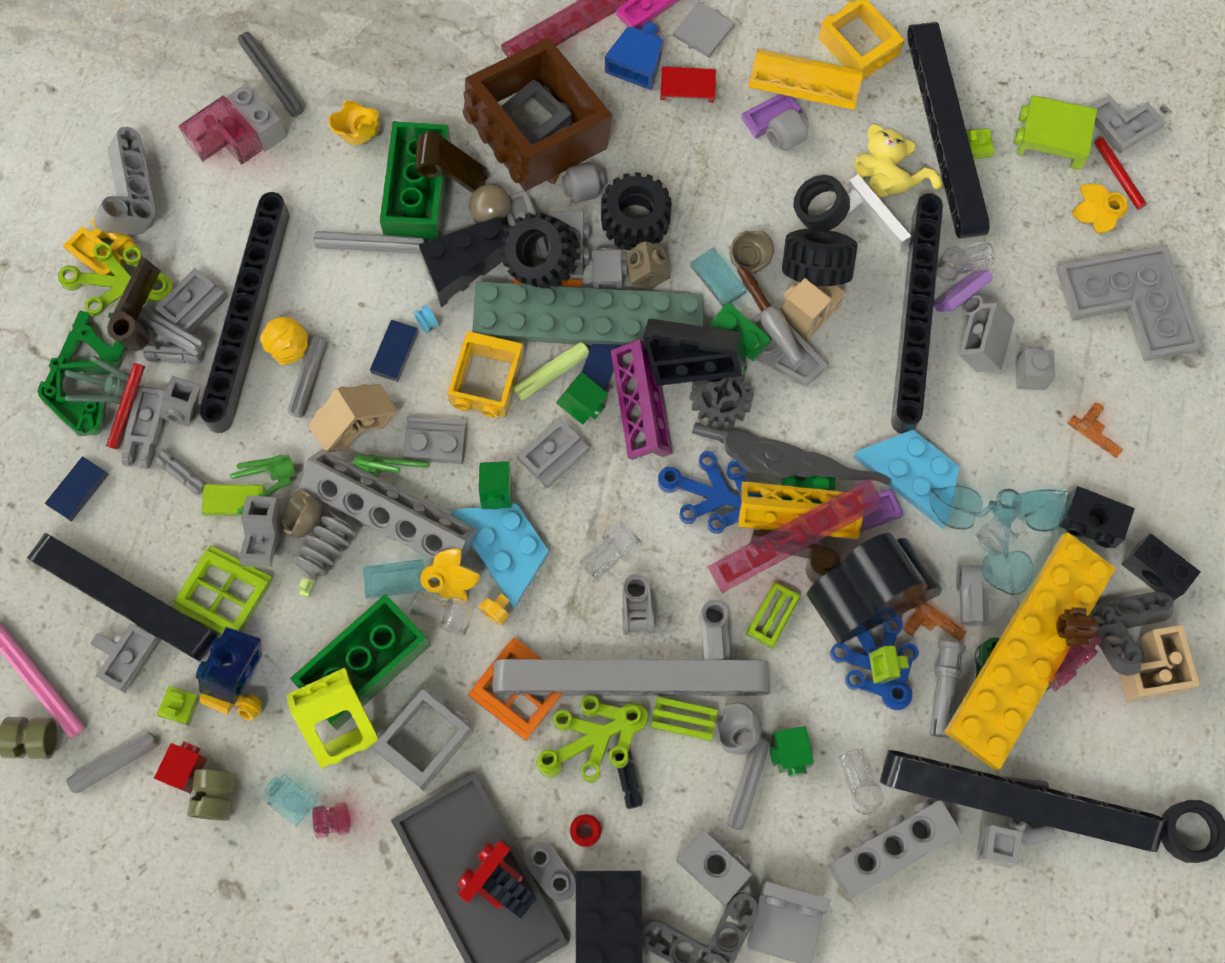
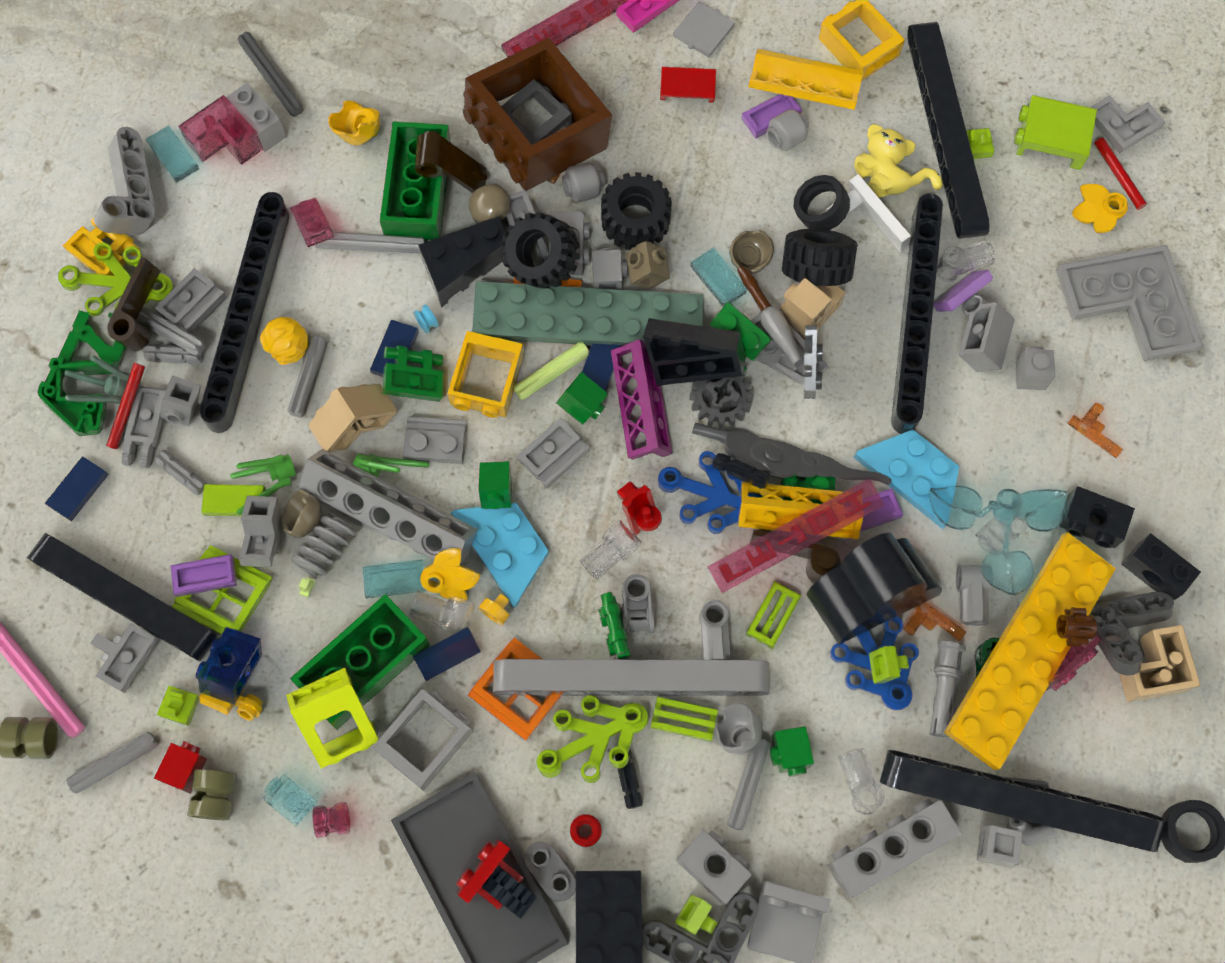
(172, 154): none -> clear light blue tile
(203, 575): none -> medium lavender tile
(312, 222): none -> clear pink plate
(413, 381): none -> green plate
(446, 654): none -> dark blue tile
(617, 637): none -> green plate
(636, 56): blue torso -> none
(639, 508): none -> red hips
(695, 916): none -> lime tile
(741, 470): none -> black axle
(813, 353): none -> wing

